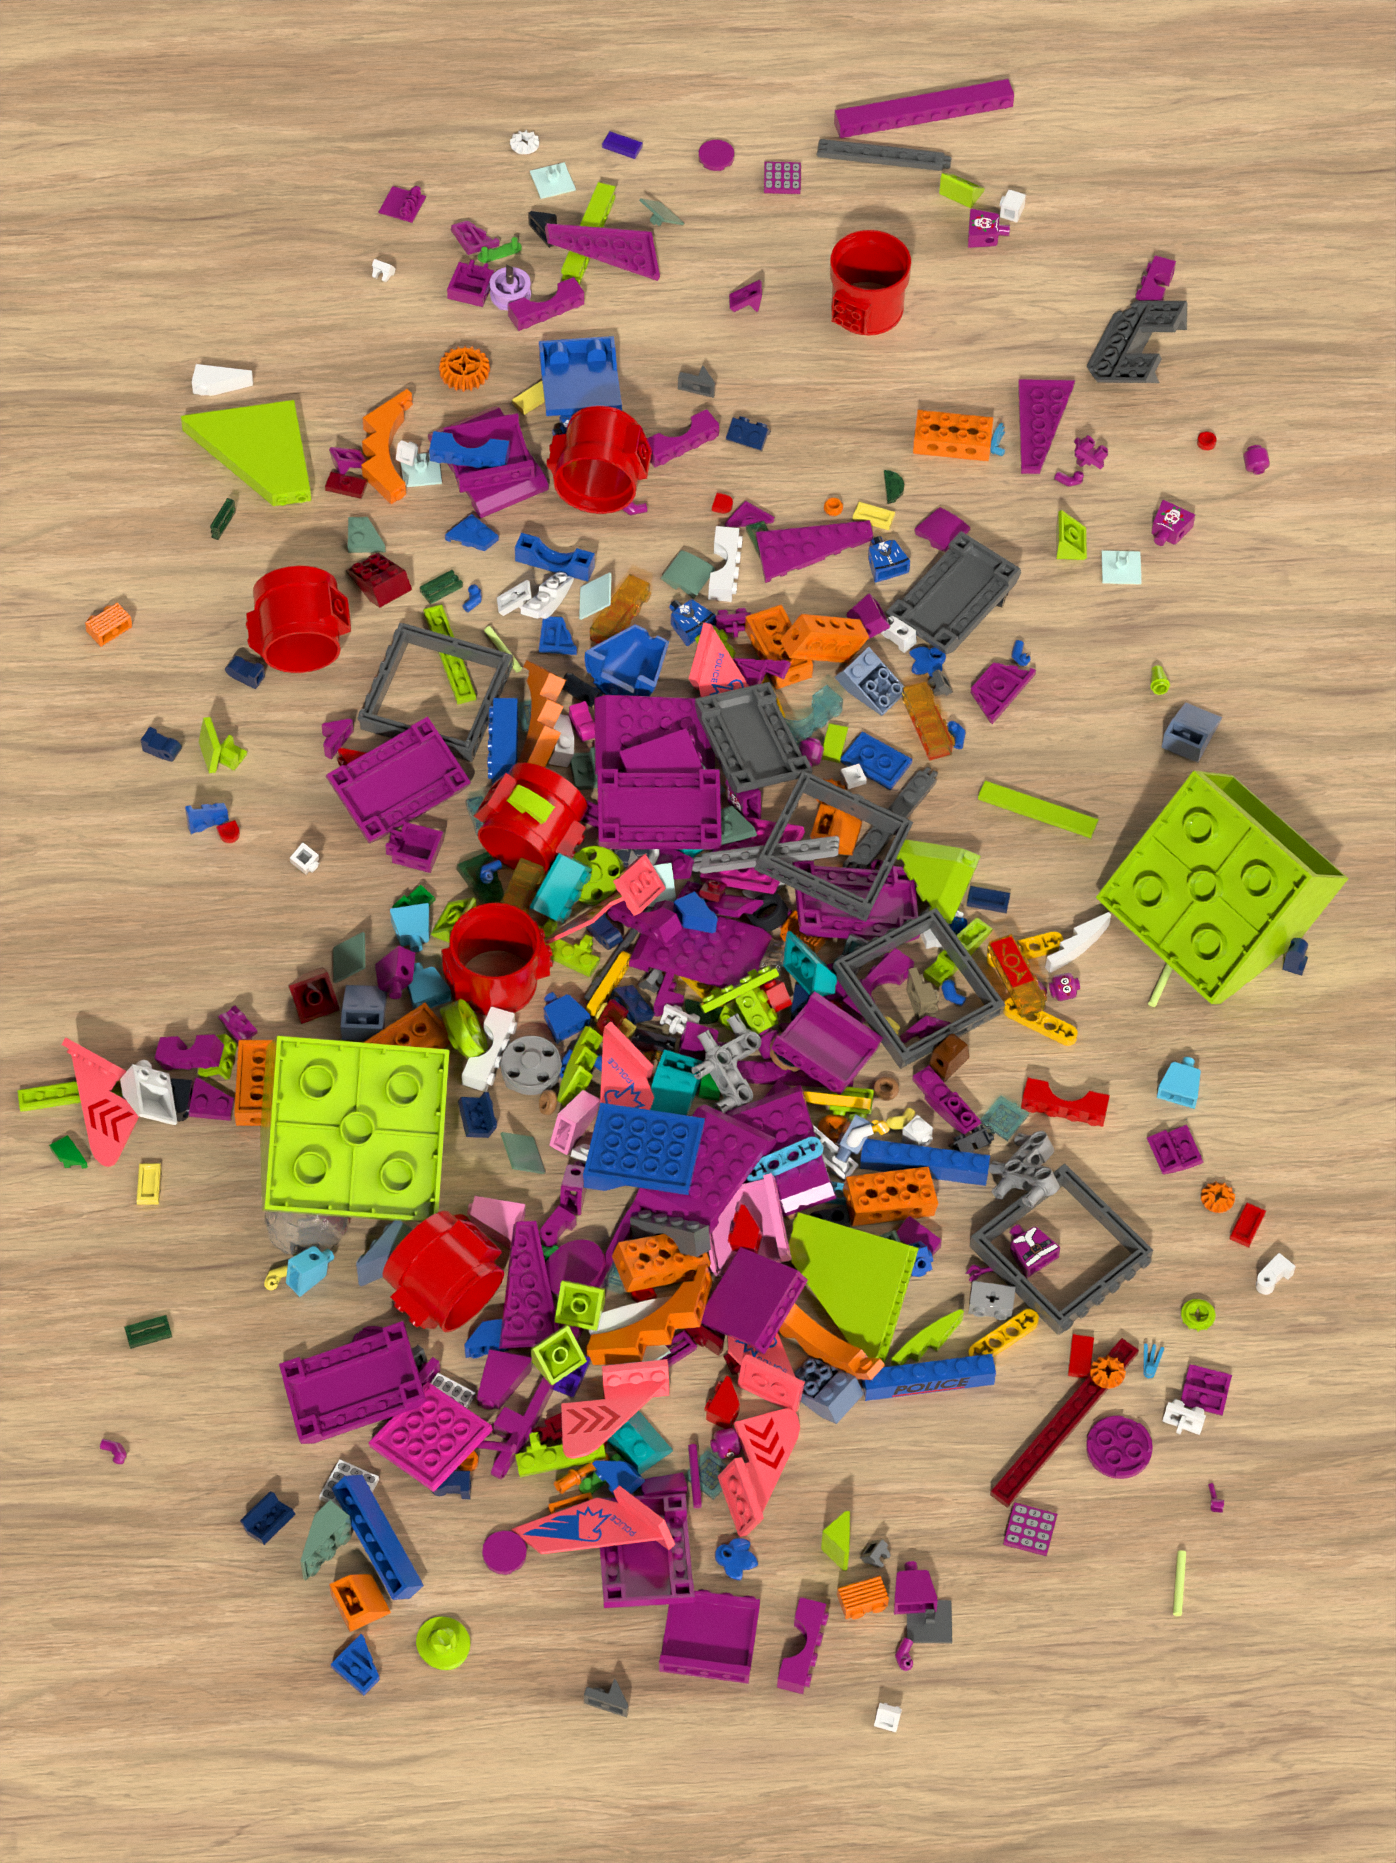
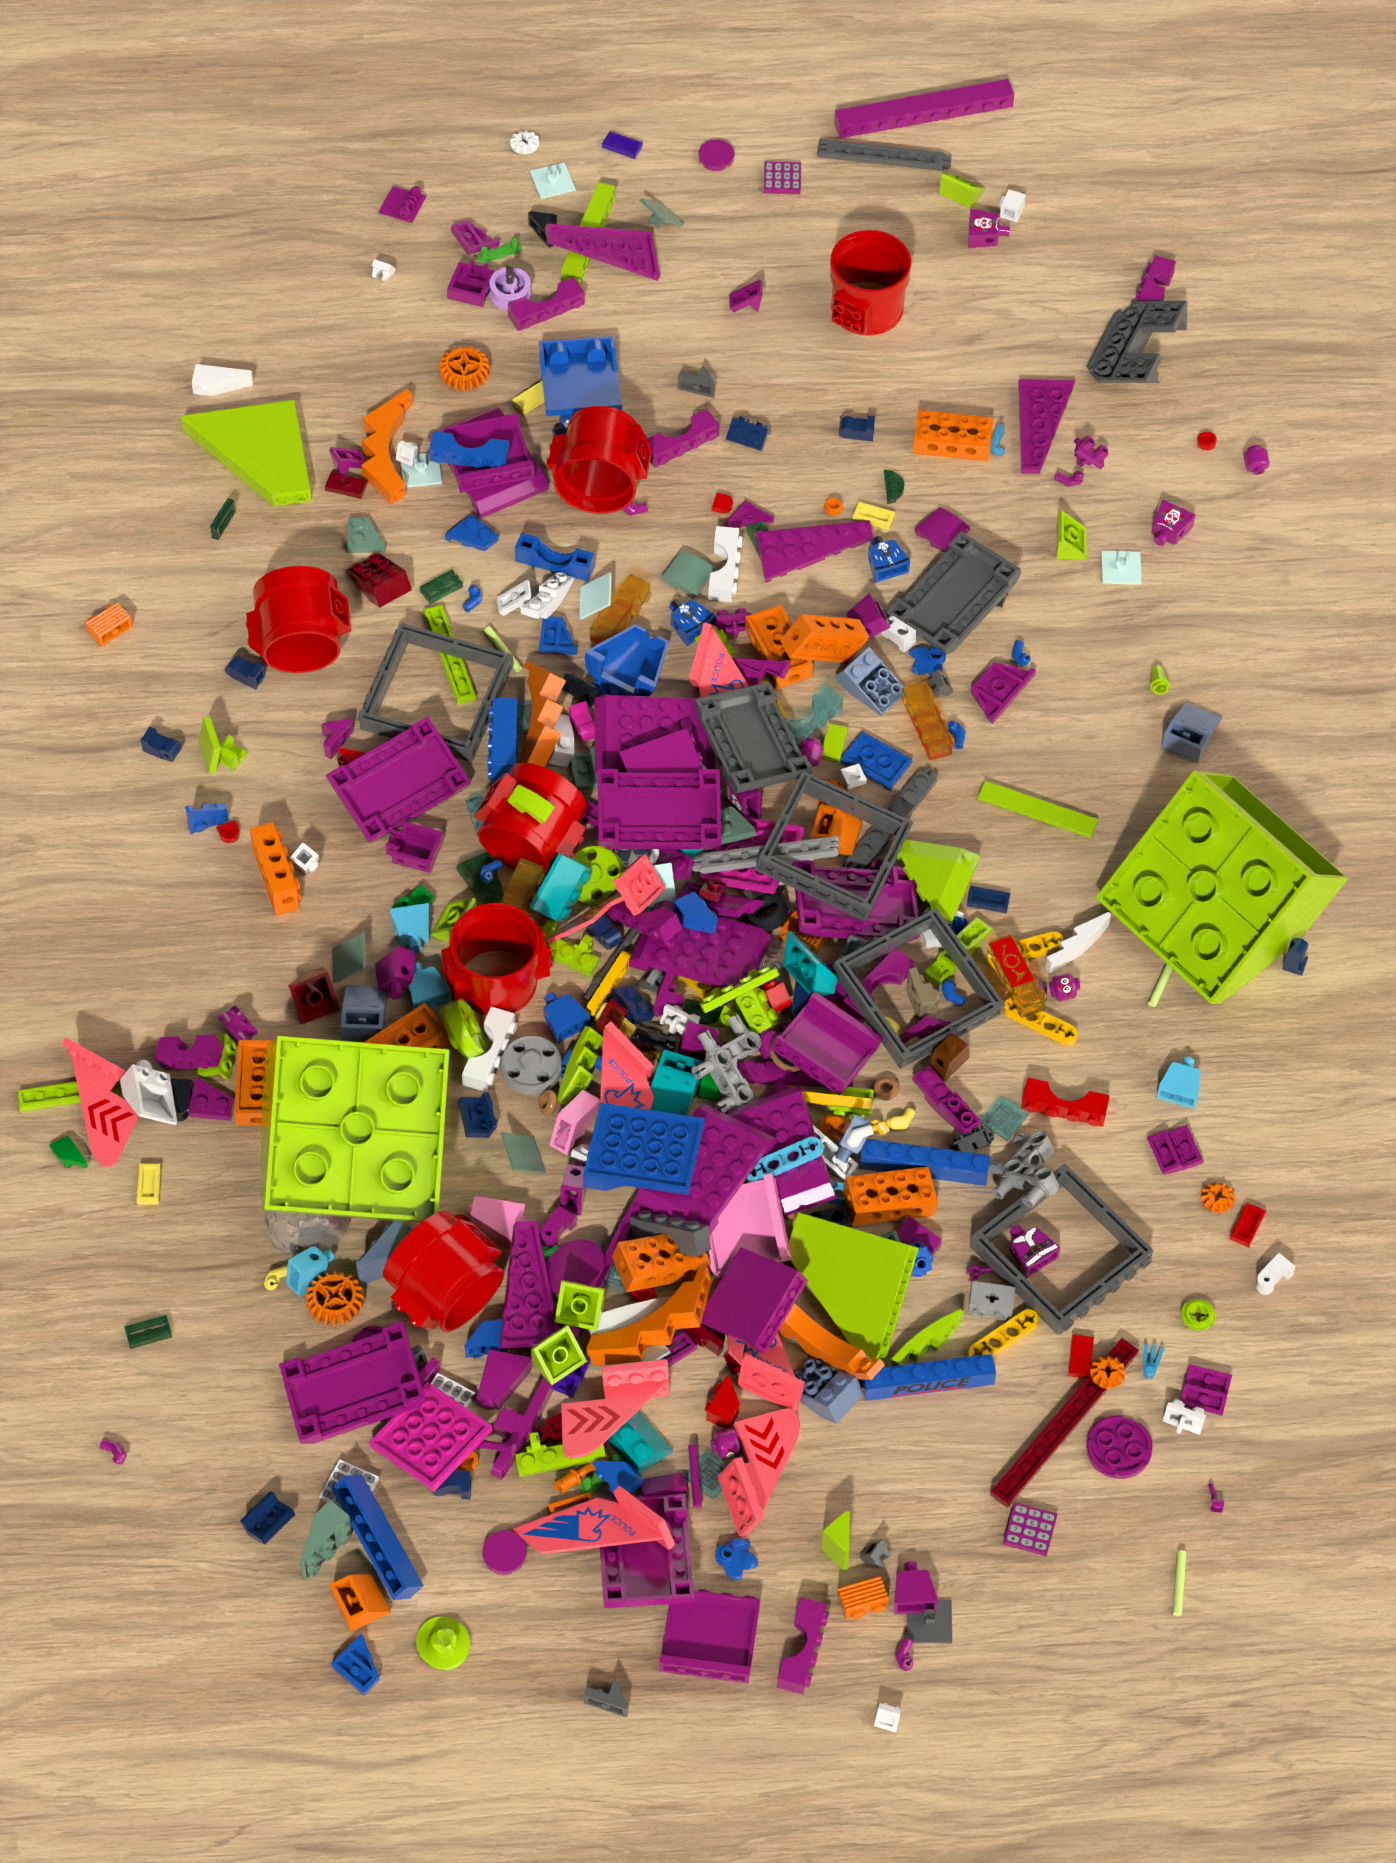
(275, 868): none -> orange brick
(335, 1305): none -> orange gear
(745, 1232): red slope -> none
(857, 428): none -> dark blue leg
(917, 1132): white brick -> none

